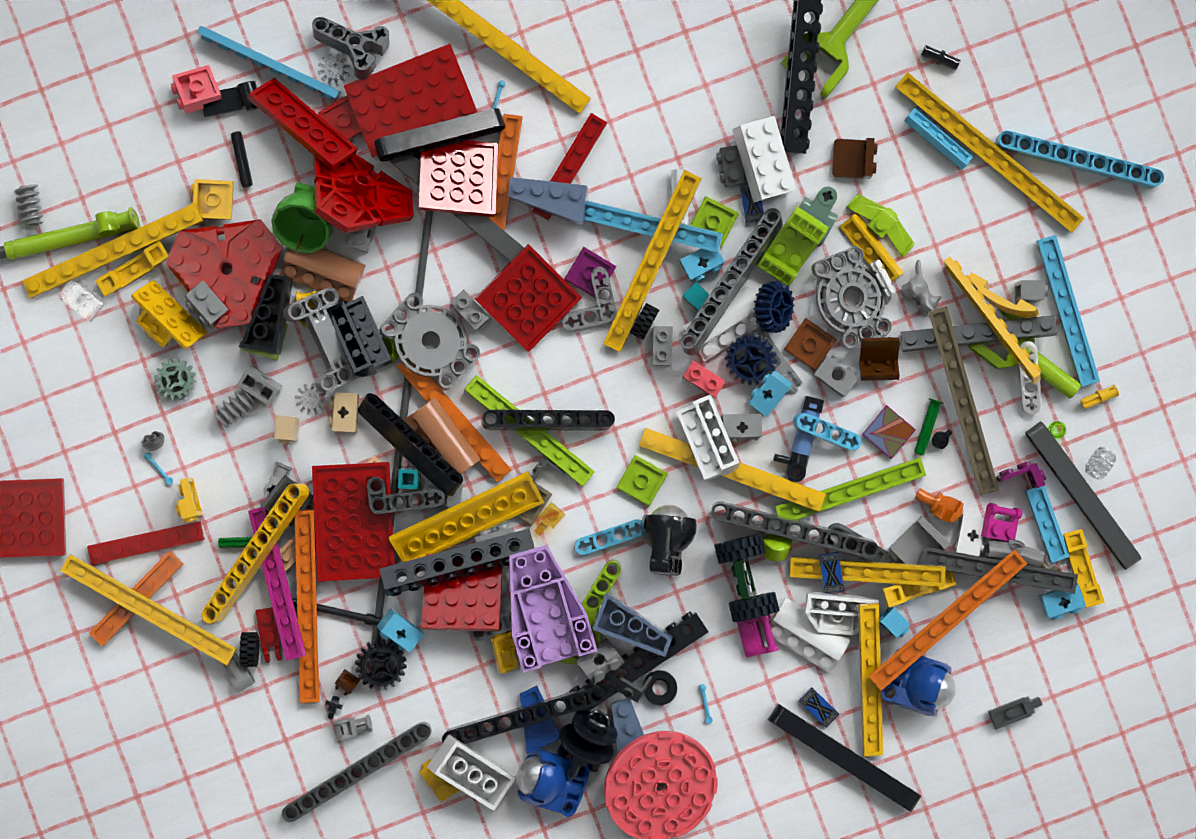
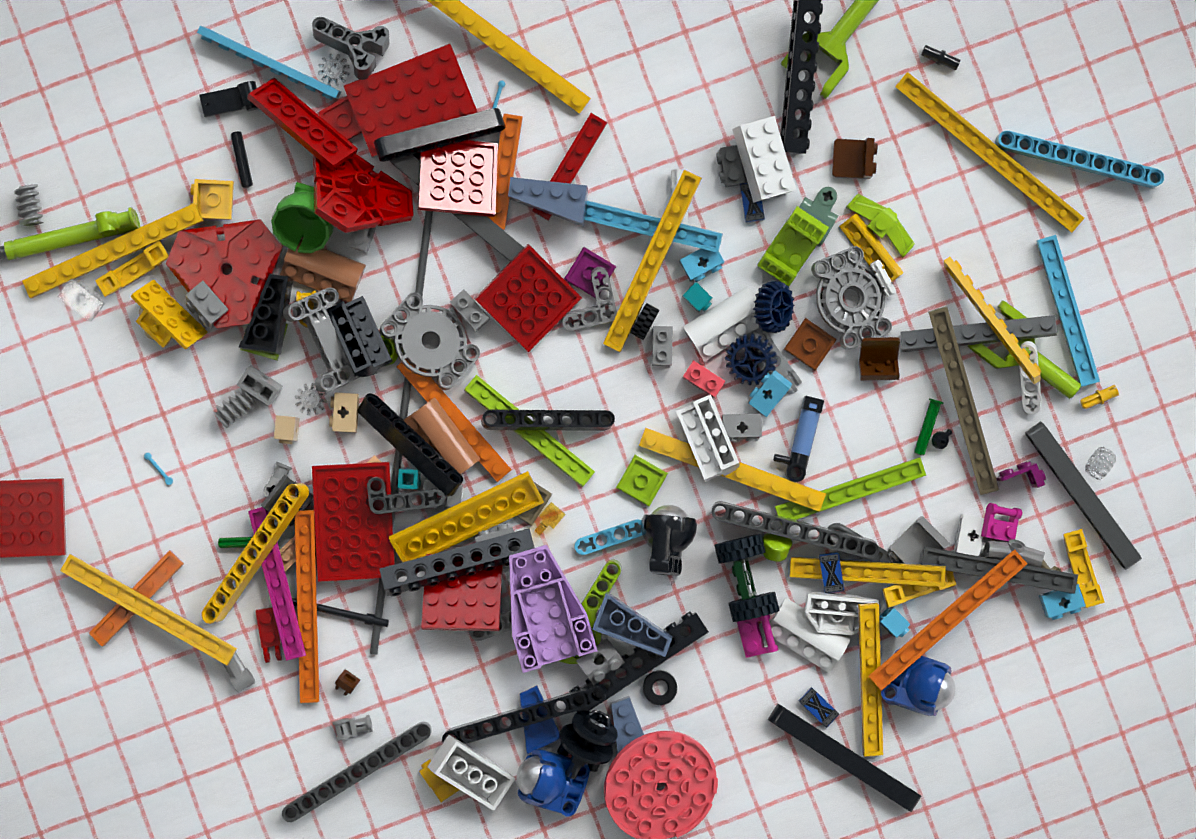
(146, 542): red plate -> none
(153, 441): flat silver plate -> none
(170, 387): sand green gear -> none
(189, 507): yellow plate -> none
(195, 88): coral plate -> none
(249, 649): black tyre -> none
(333, 706): black piece -> none
(375, 671): black gear -> none
(410, 633): medium azure brick -> none
(504, 652): yellow plate -> none
(540, 466): dark grey bracket -> none
(630, 690): dark grey bracket -> none
(708, 719): medium azure hinge -> none
(715, 217): lime tile -> none
(731, 290): dark grey beam -> none
(824, 374): light grey brick -> none
(828, 428): medium azure beam -> none
(888, 432): tile -> none
(917, 290): light grey animal -> none
(938, 138): medium azure plate -> none
(941, 506): orange piece -> none
(1013, 711): dark grey hinge -> none
(1022, 308): yellow slope -> none
(1030, 290): light grey brick -> none
(1047, 524): medium azure plate -> none
(1057, 423): clear neon green bush -> none

